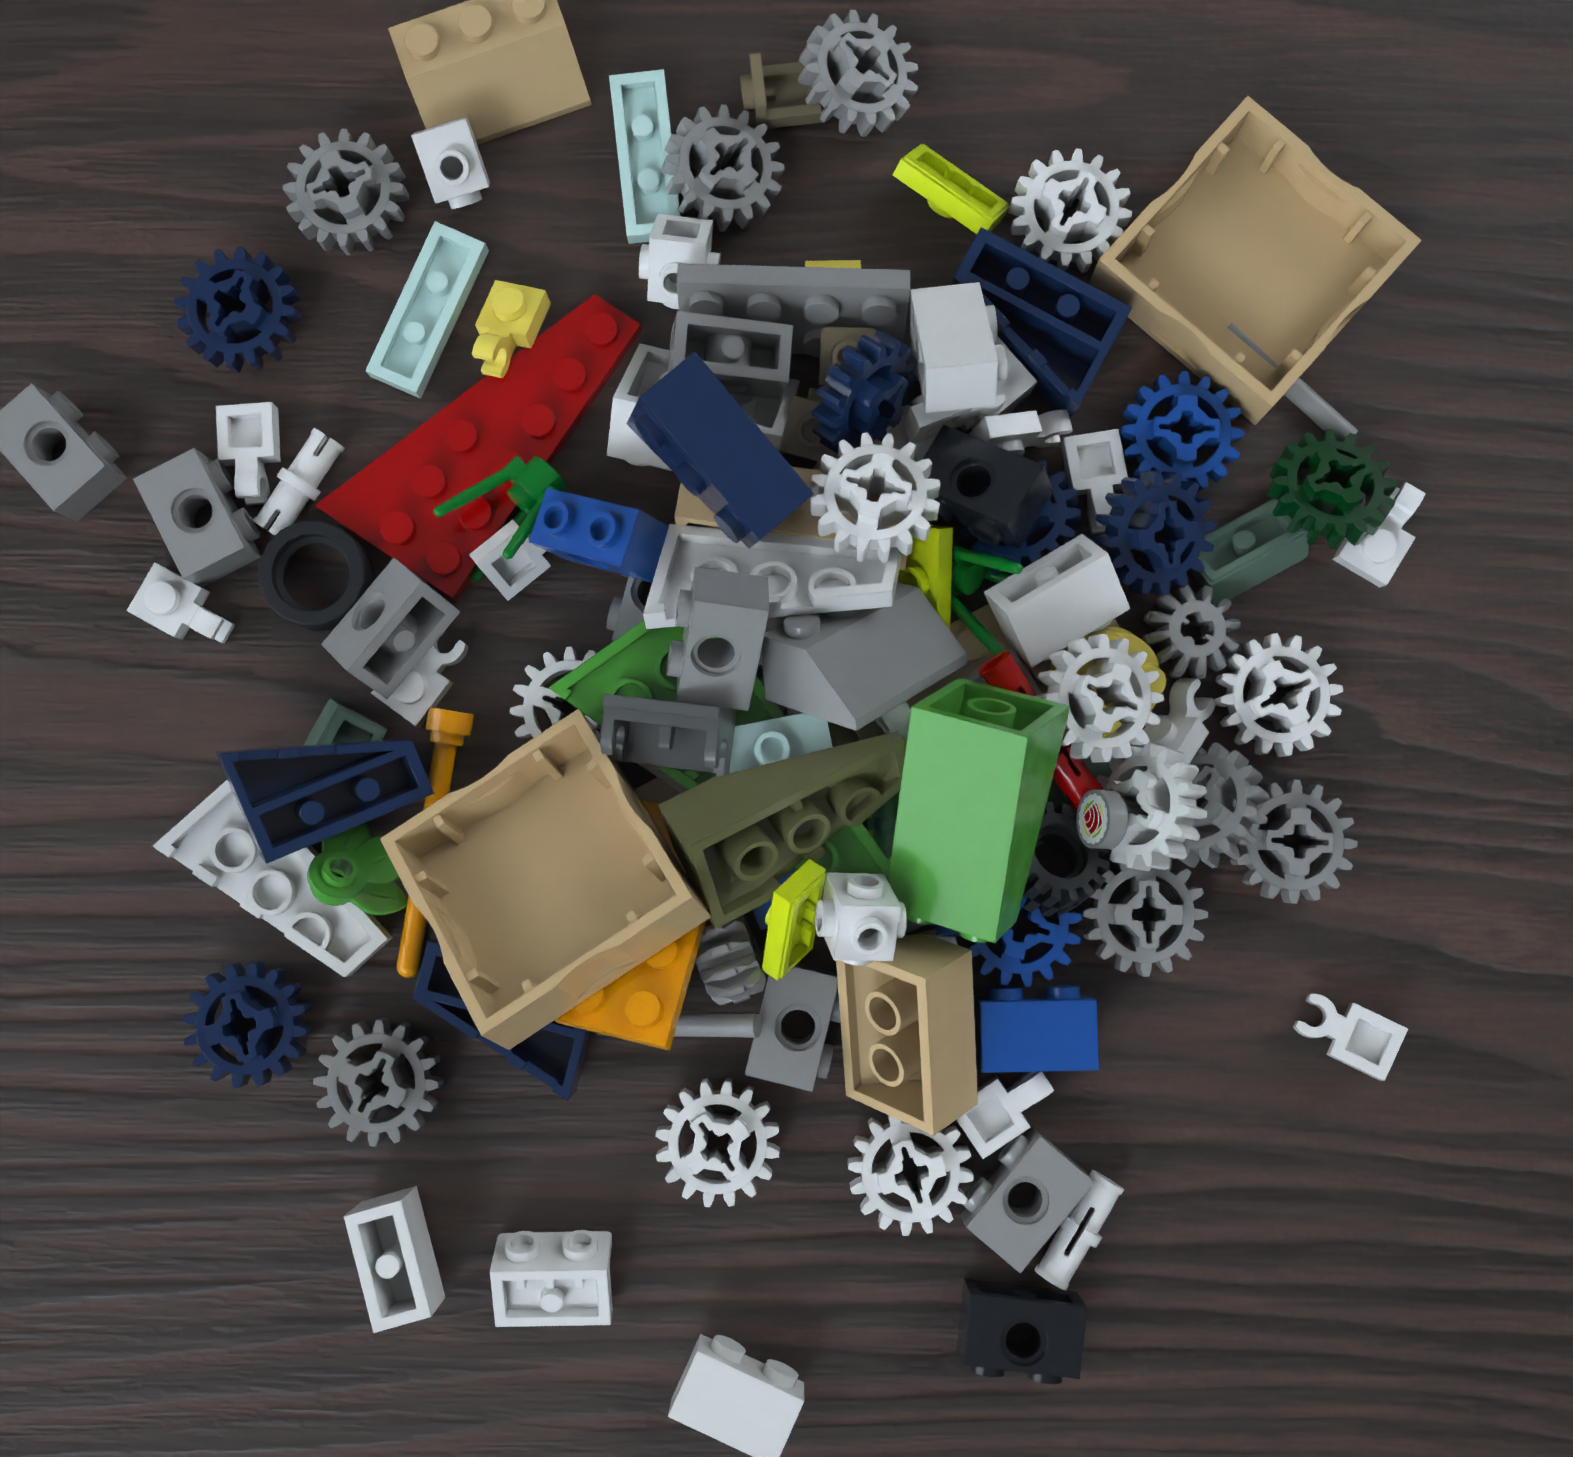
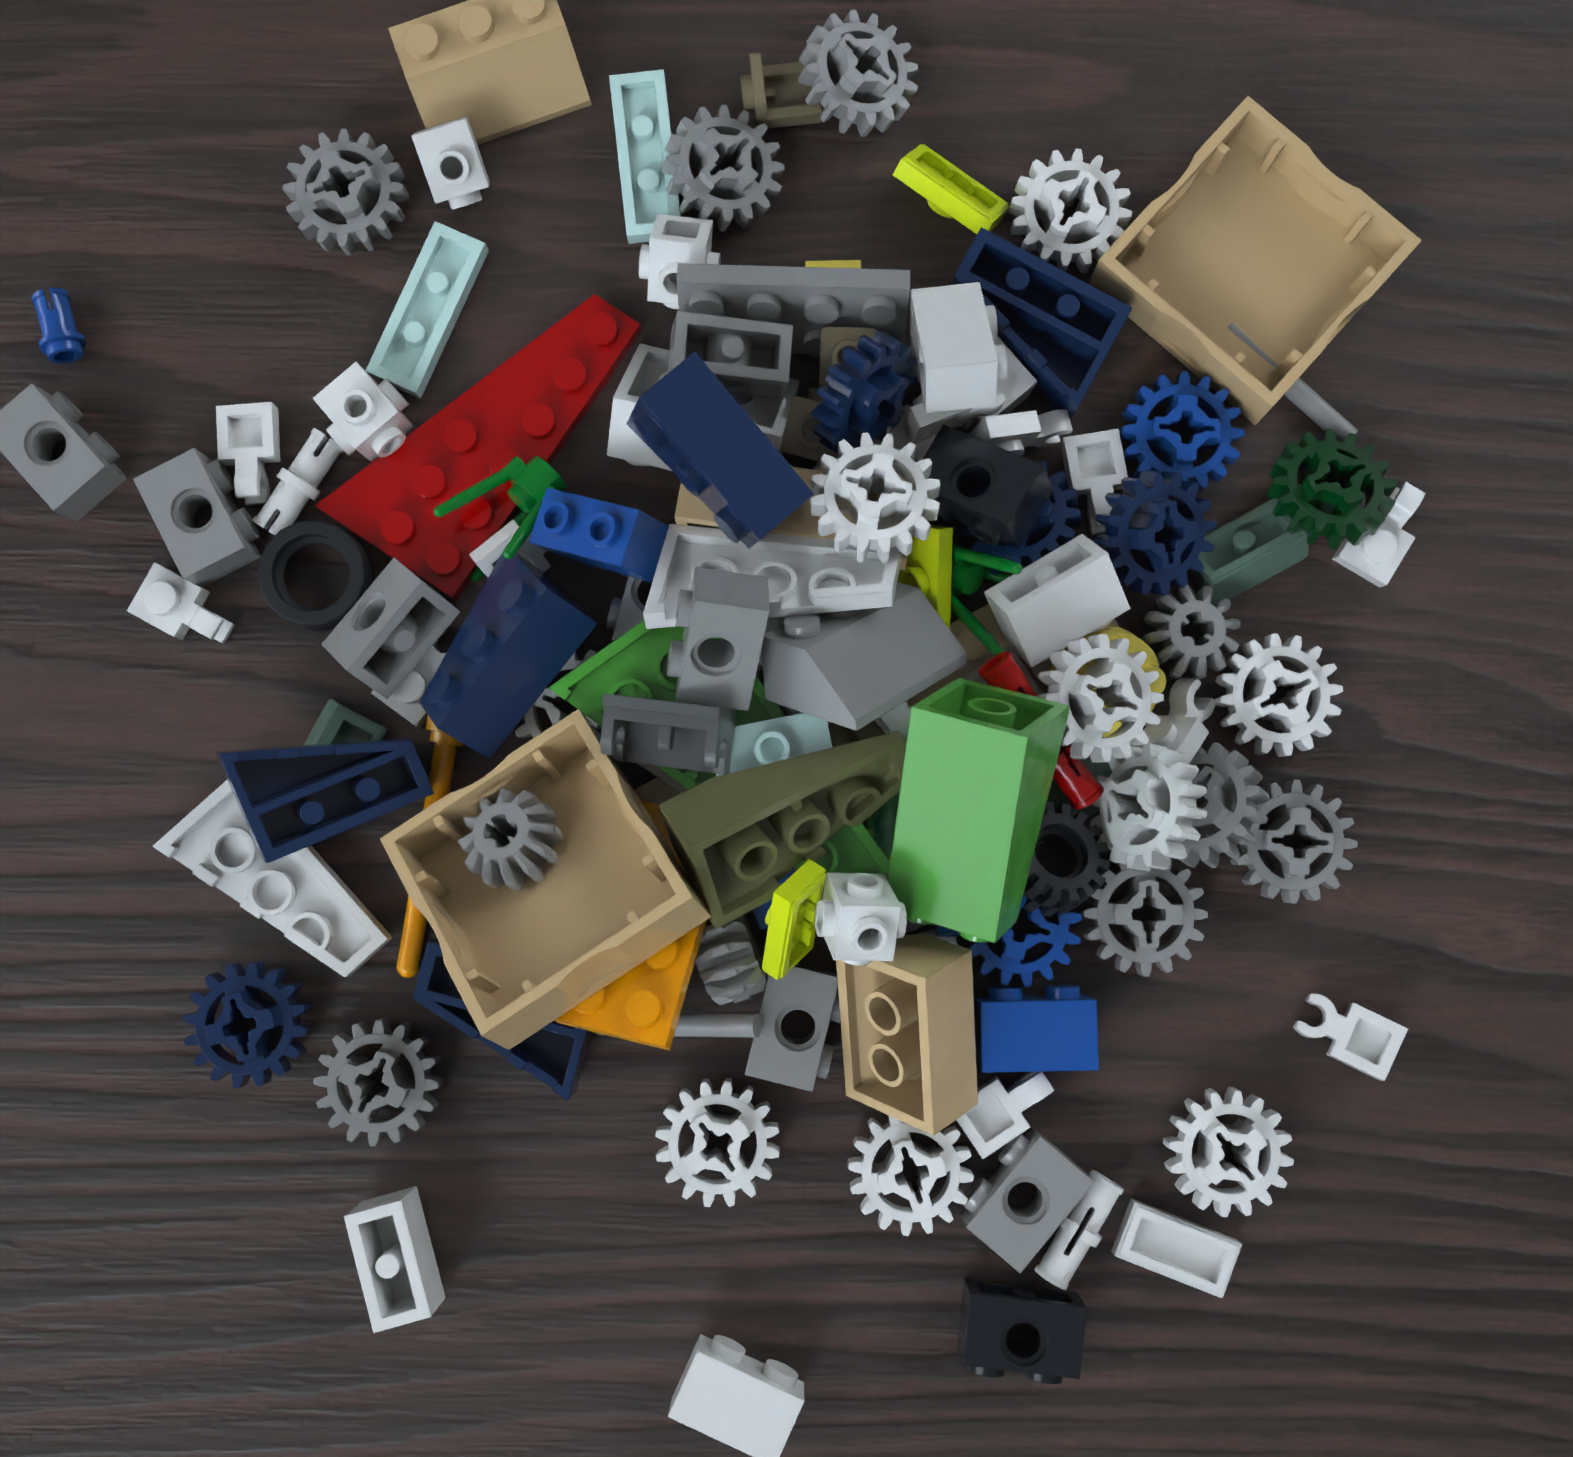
(58, 328): none -> blue pin
(239, 285): dark blue gear -> none
(364, 413): none -> white brick
(366, 871): bright green plate -> none
(497, 825): none -> light grey gear
(504, 655): none -> dark blue wedge
(508, 320): light yellow plate -> none
(552, 1279): white bracket -> none
(1102, 819): tile -> none
(1176, 1248): none -> white tile
(1247, 1140): none -> white gear

